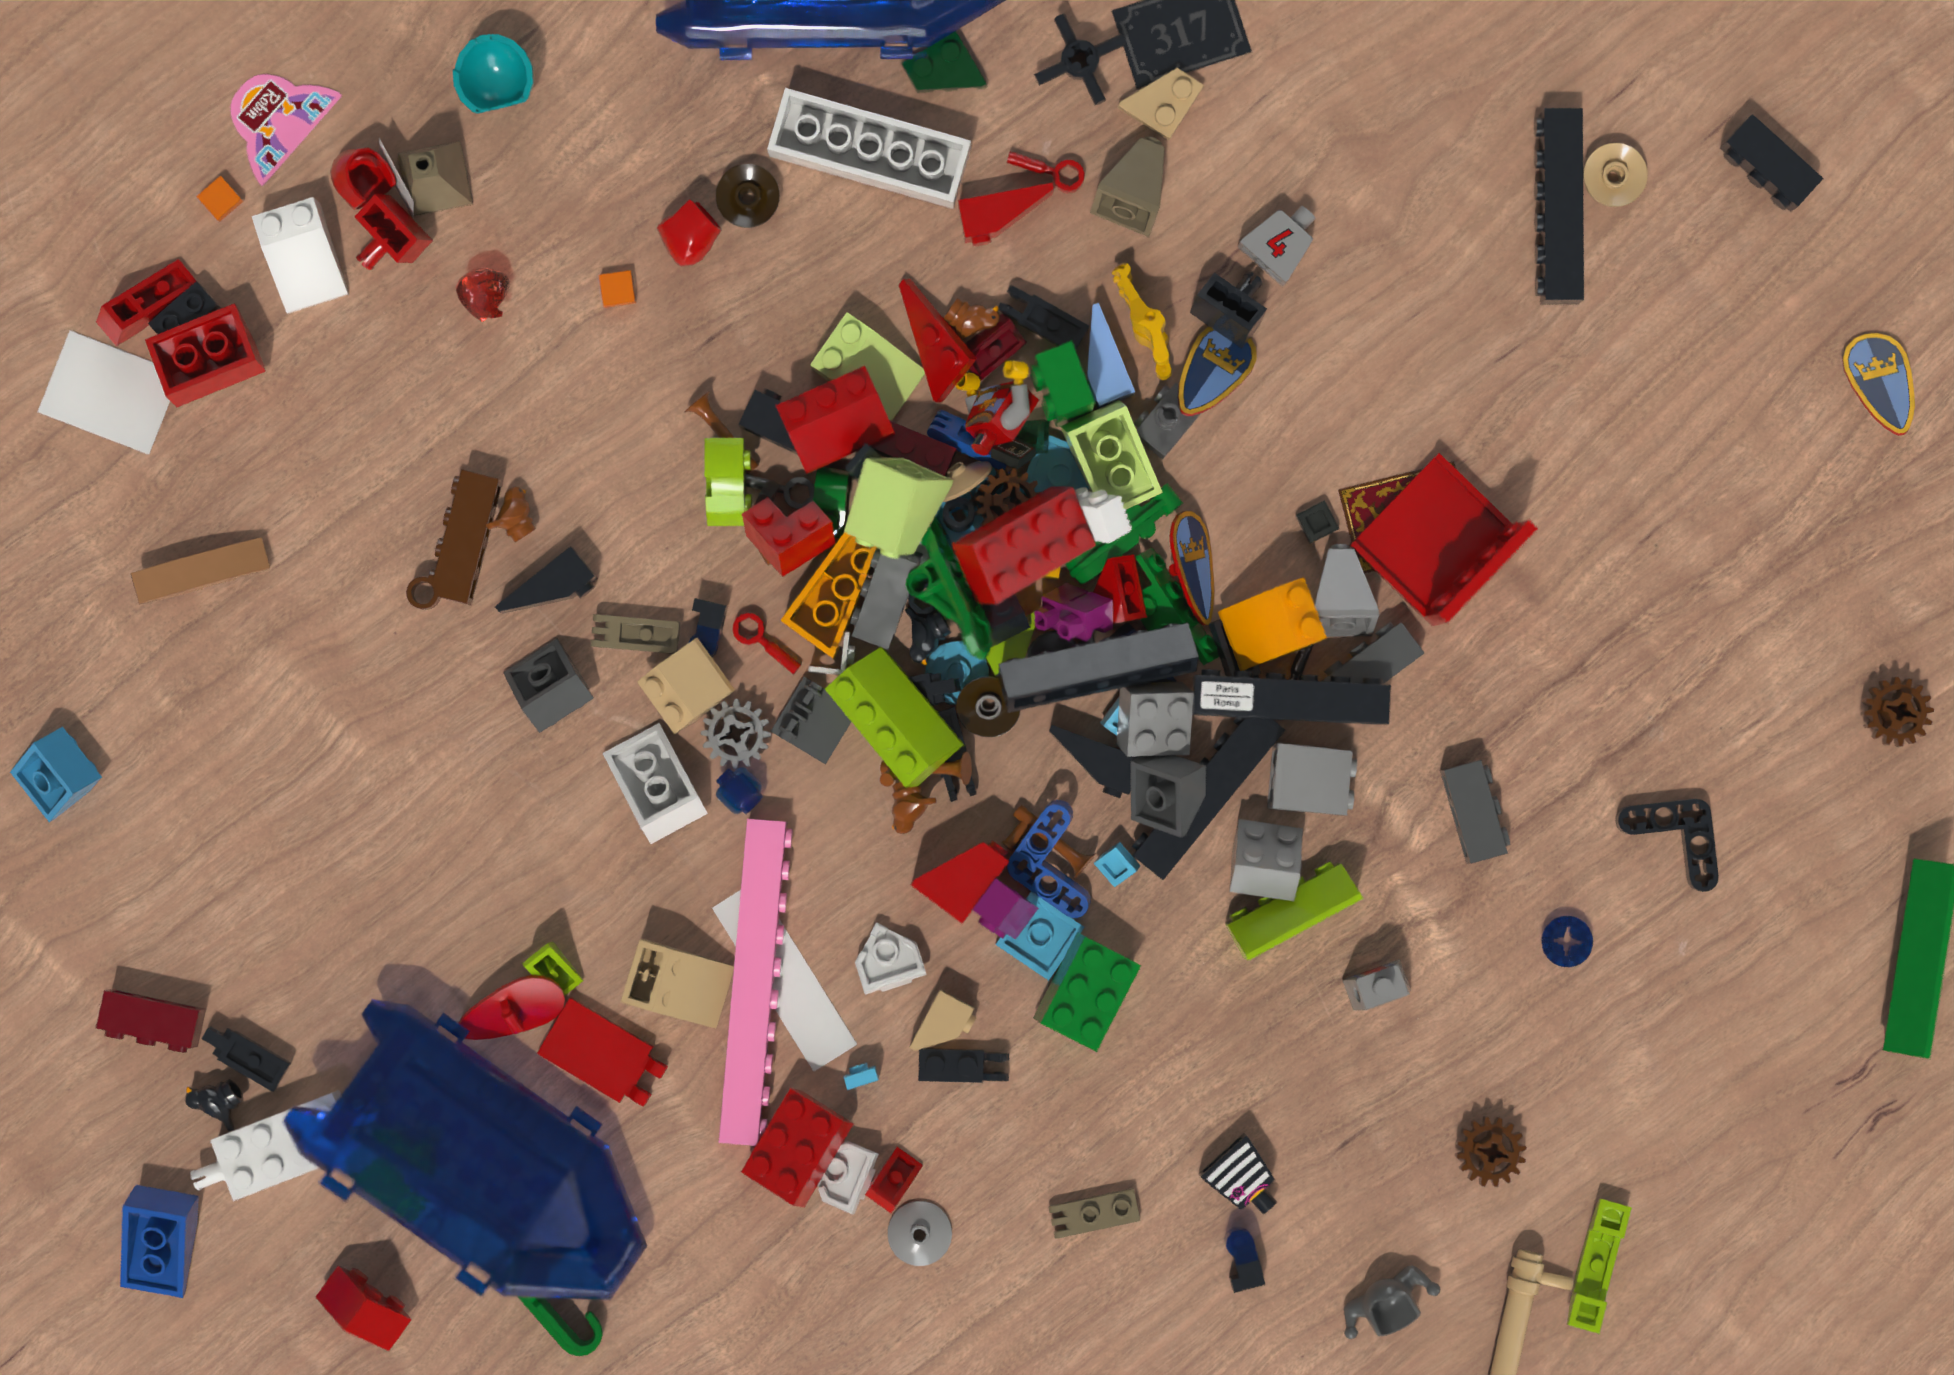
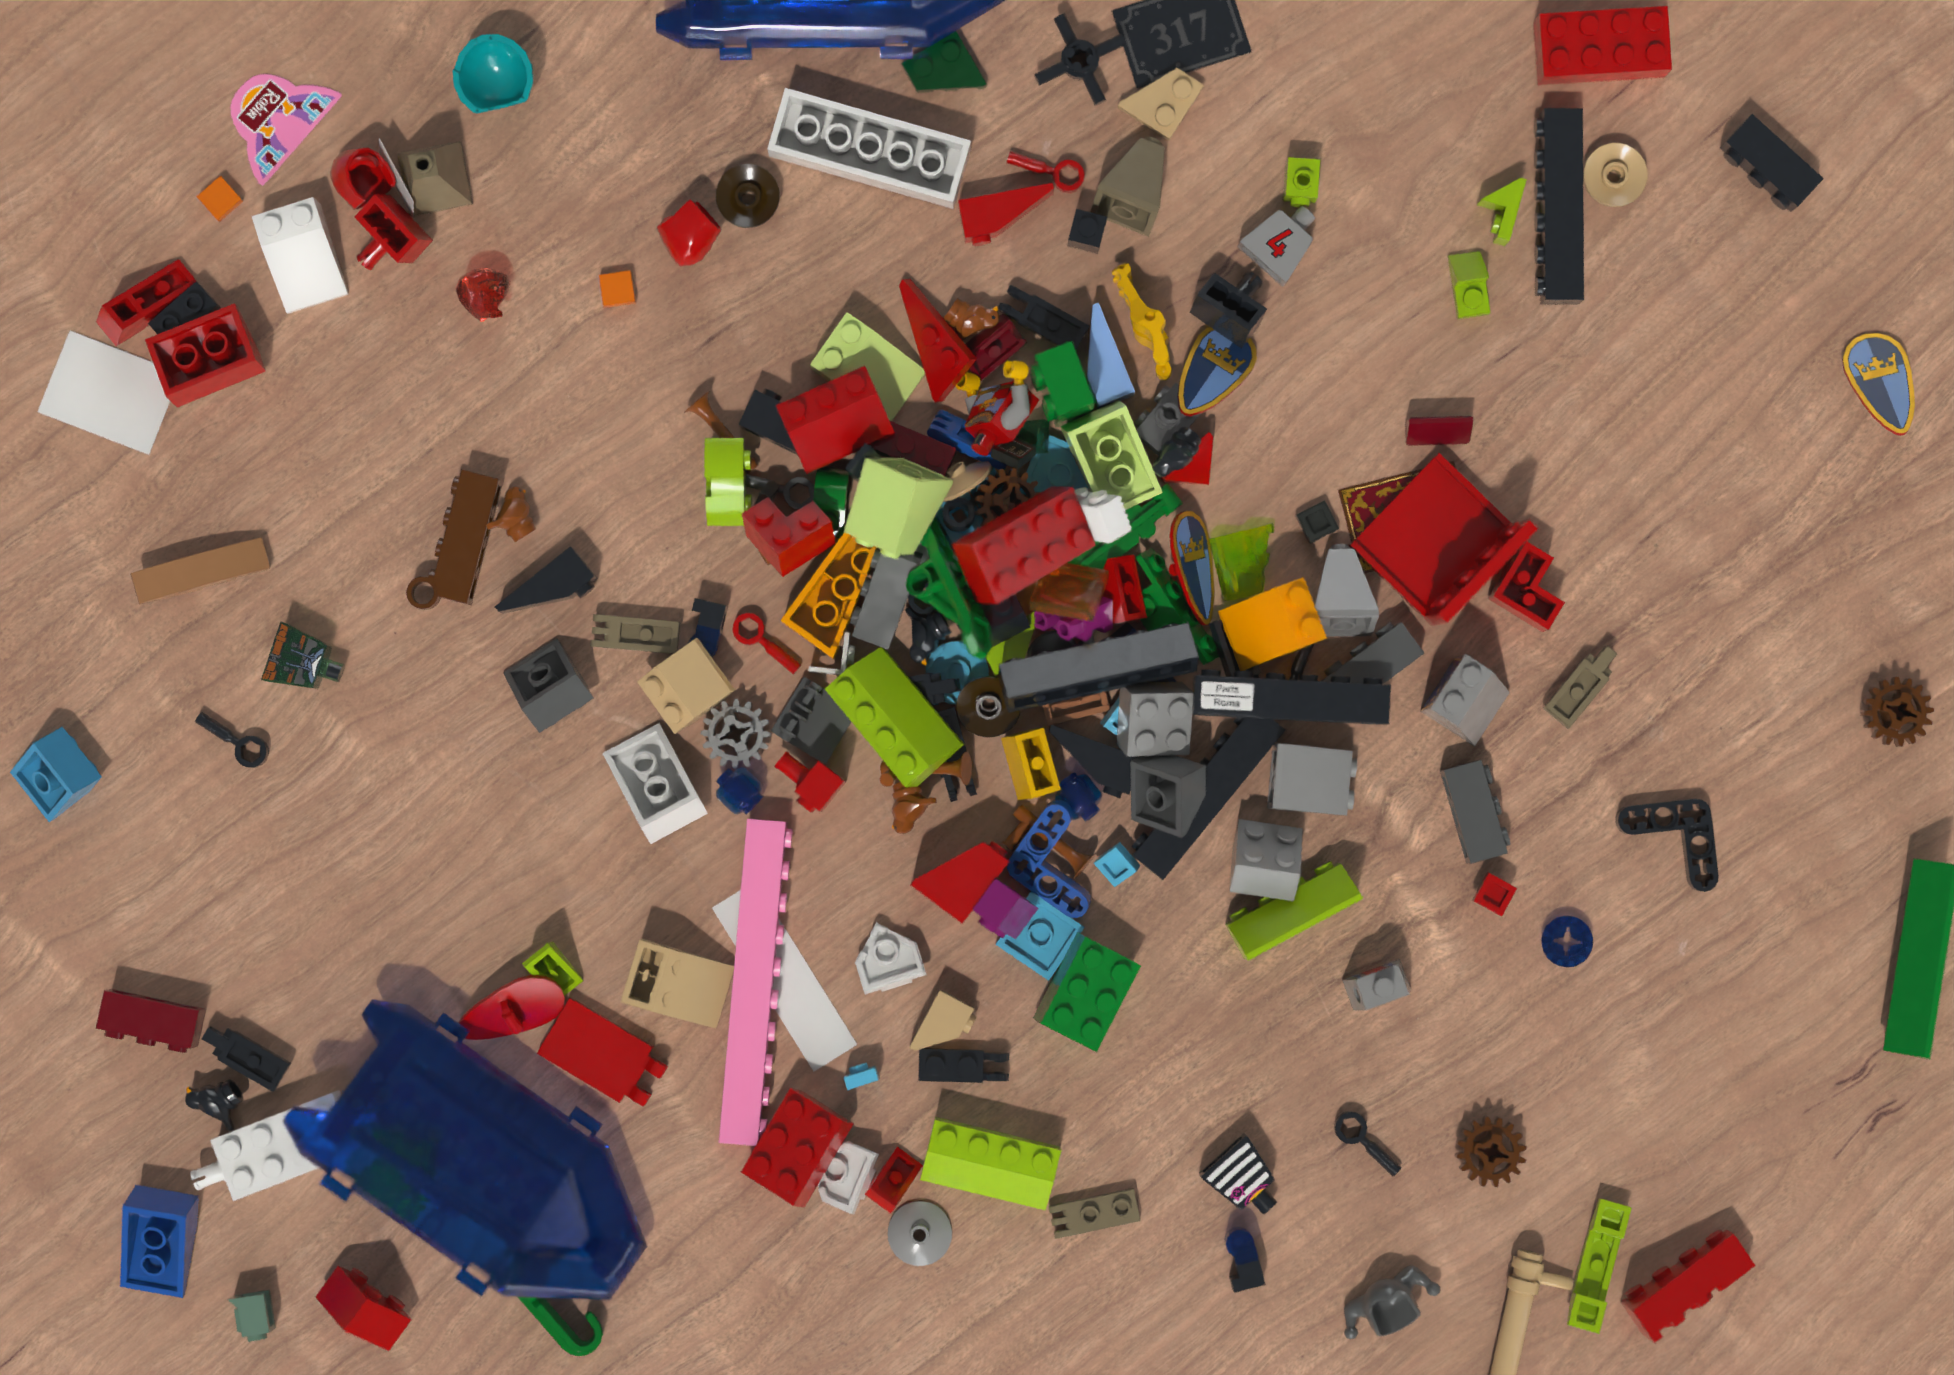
(228, 736): none -> black piece
(254, 1314): none -> sand green window
(300, 659): none -> torso
(814, 785): none -> red brick
(990, 1163): none -> lime slope
(1030, 763): none -> yellow brick
(1051, 721): none -> nougat tile
(1070, 591): none -> clear orange tile
(1080, 795): none -> clear blue head
(1087, 231): none -> black brick
(1177, 452): none -> black animal
(1199, 469): none -> red slope
(1241, 561): none -> clear neon green slope
(1301, 181): none -> lime brick
(1372, 1148): none -> black piece
(1438, 430): none -> dark red slope
(1466, 698): none -> light grey slope
(1469, 284): none -> lime slope
(1494, 894): none -> red tile
(1507, 202): none -> lime slope
(1519, 589): none -> red brick
(1580, 687): none -> dark tan hinge
(1602, 45): none -> red brick
(1686, 1284): none -> red wedge

